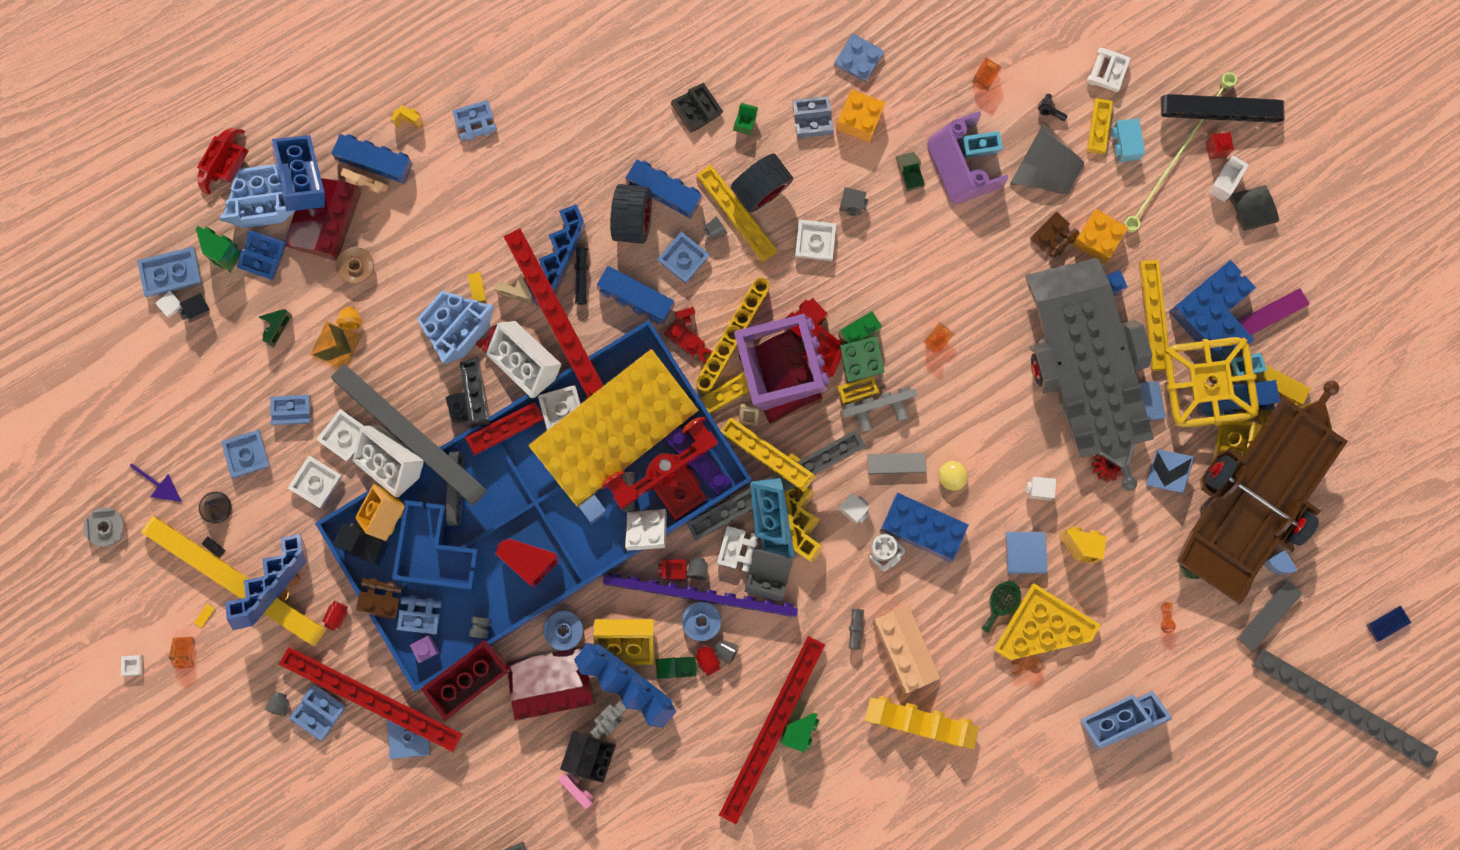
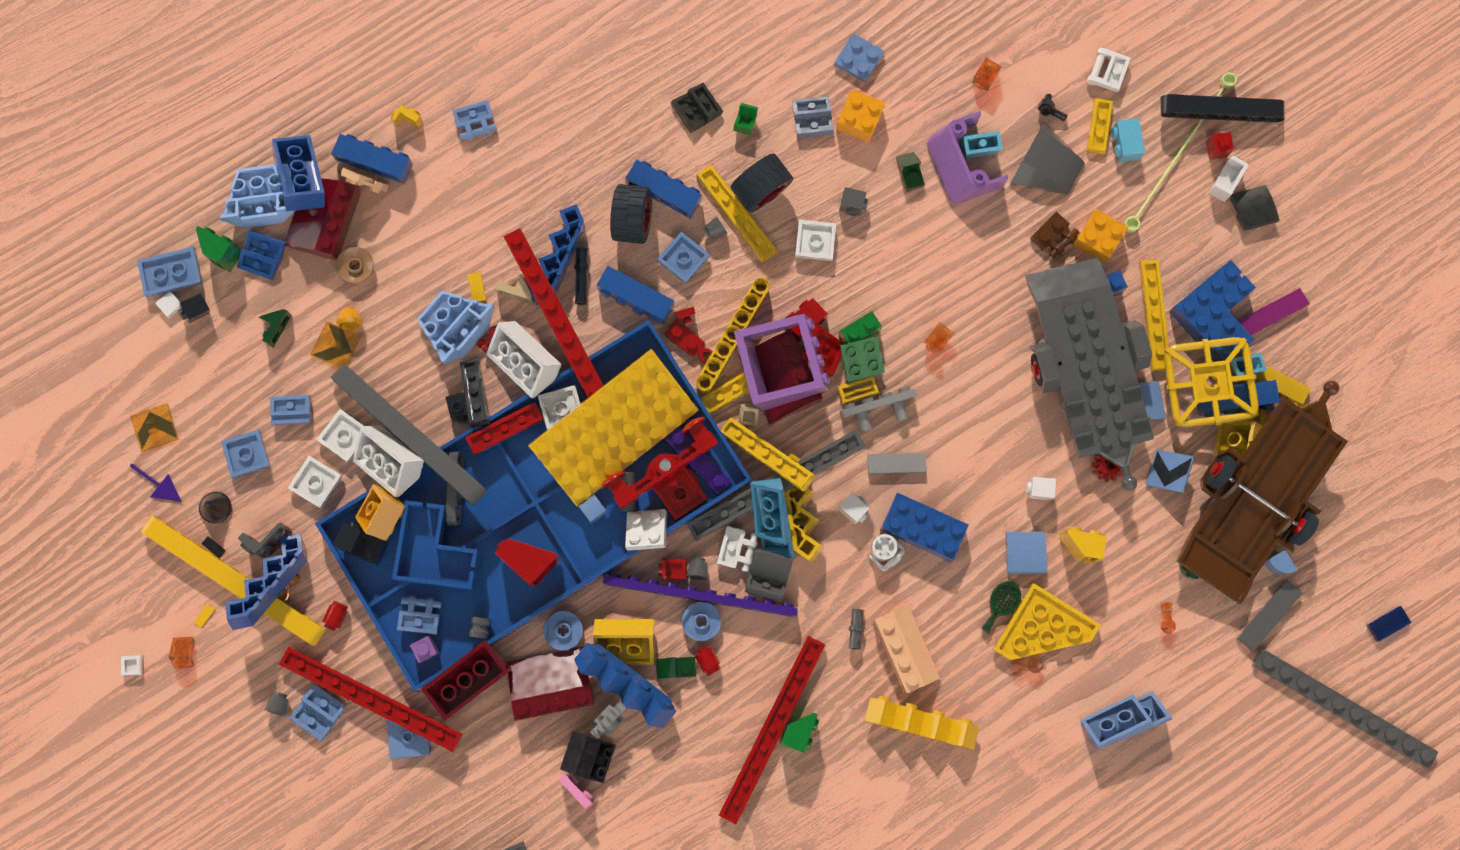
(96, 520): light grey plate -> none
(154, 427): none -> clear yellow piece
(221, 159): red plate -> none
(268, 544): none -> dark grey bracket
(375, 604): reddish brown plate -> none
(726, 651): dark grey hat -> none
(953, 475): light yellow hair -> none

